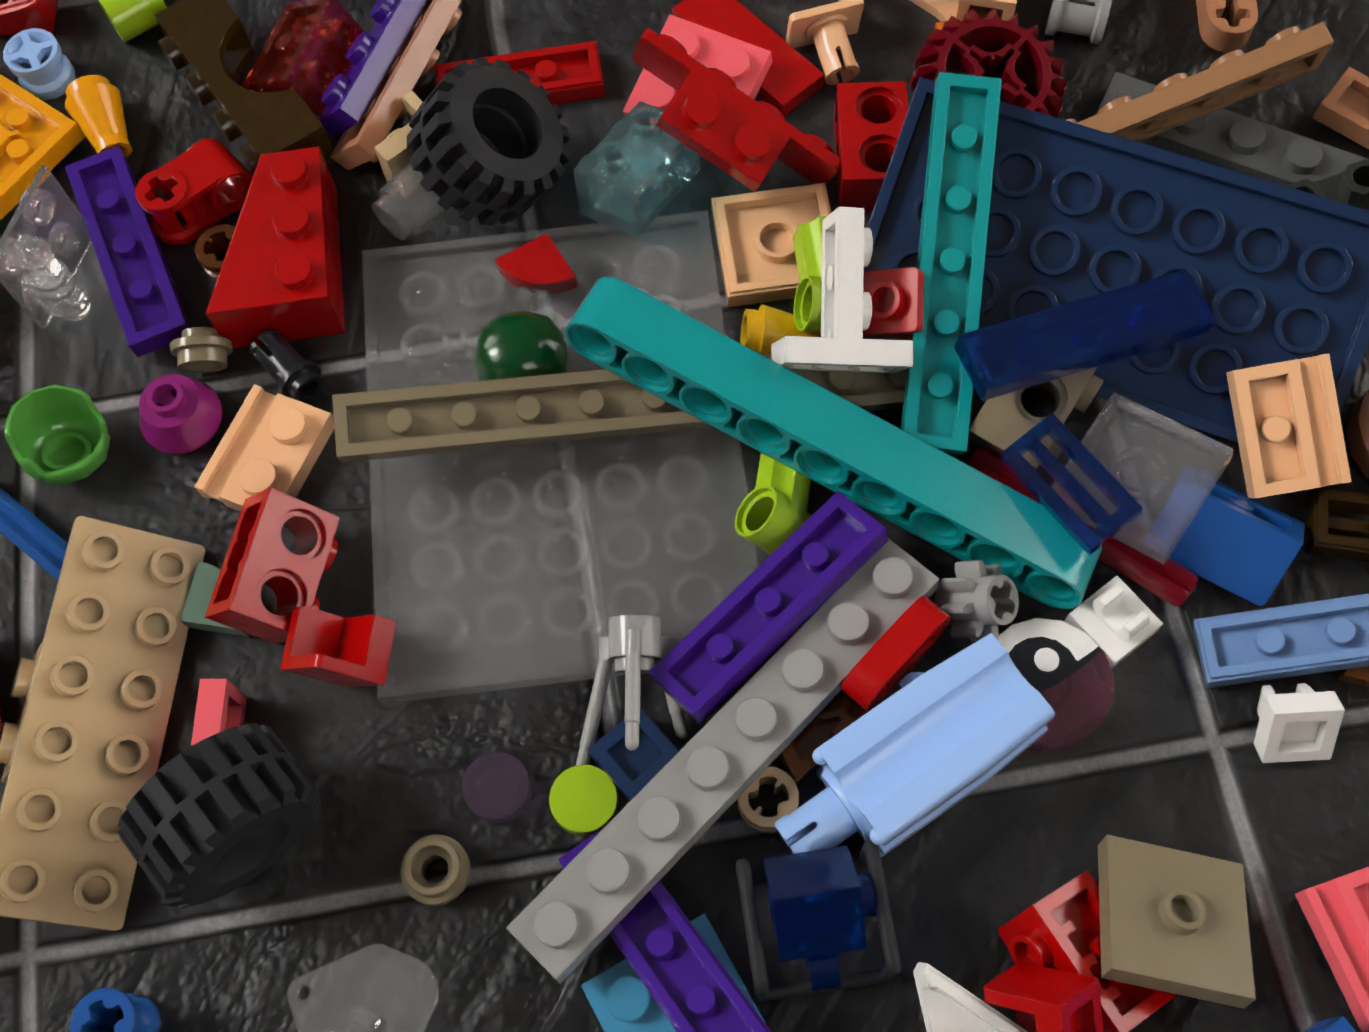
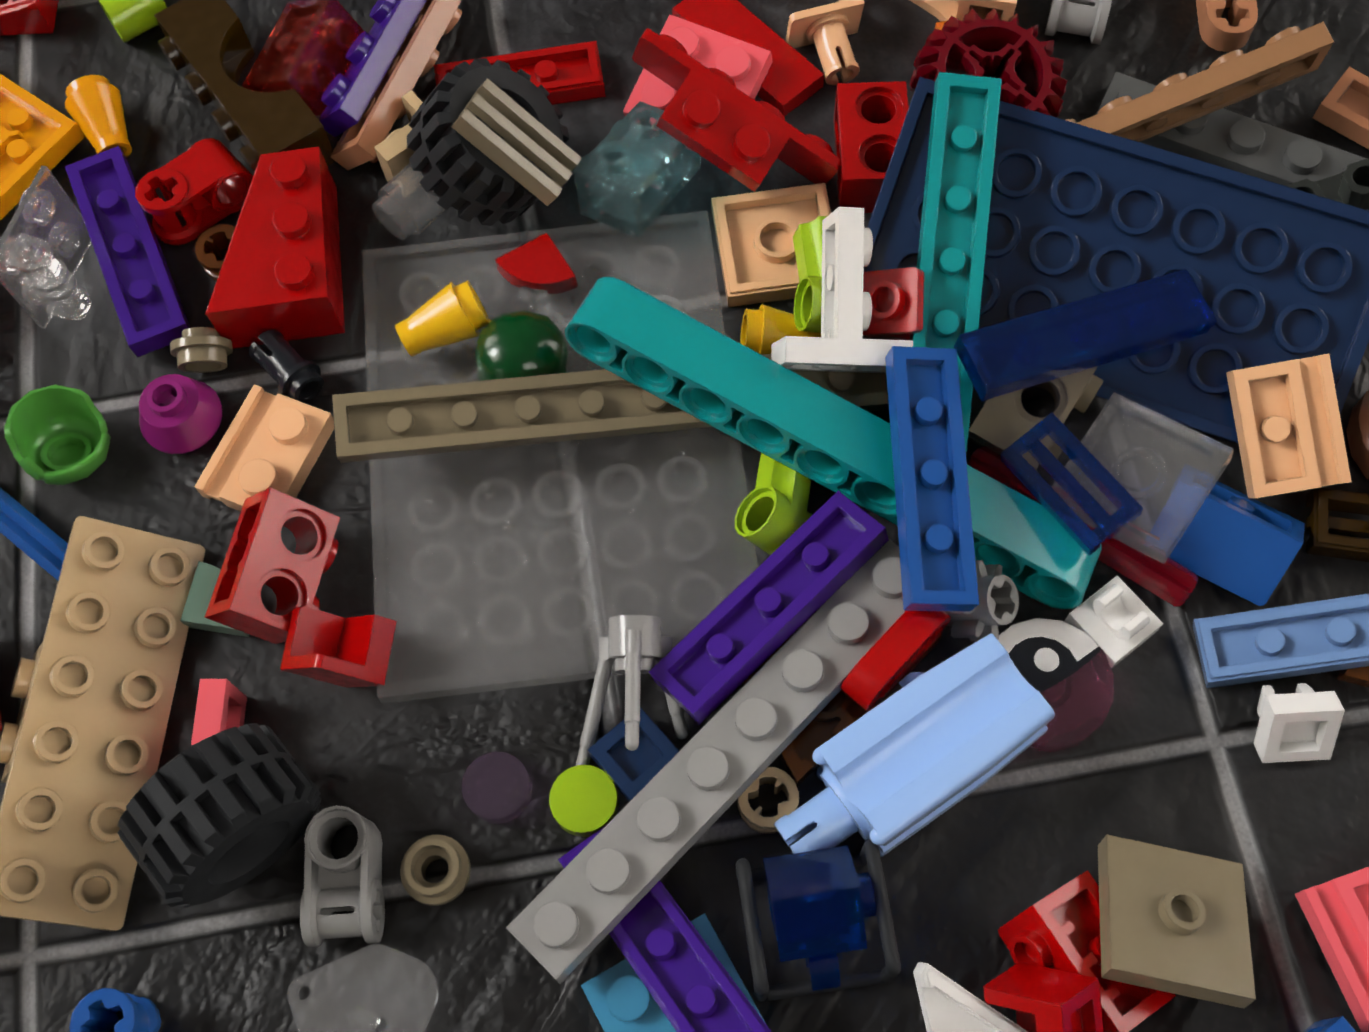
(39, 63): light blue wheel -> none
(342, 883): none -> light grey piece
(444, 319): none -> yellow cone
(521, 137): none -> dark tan tile
(931, 480): none -> blue plate

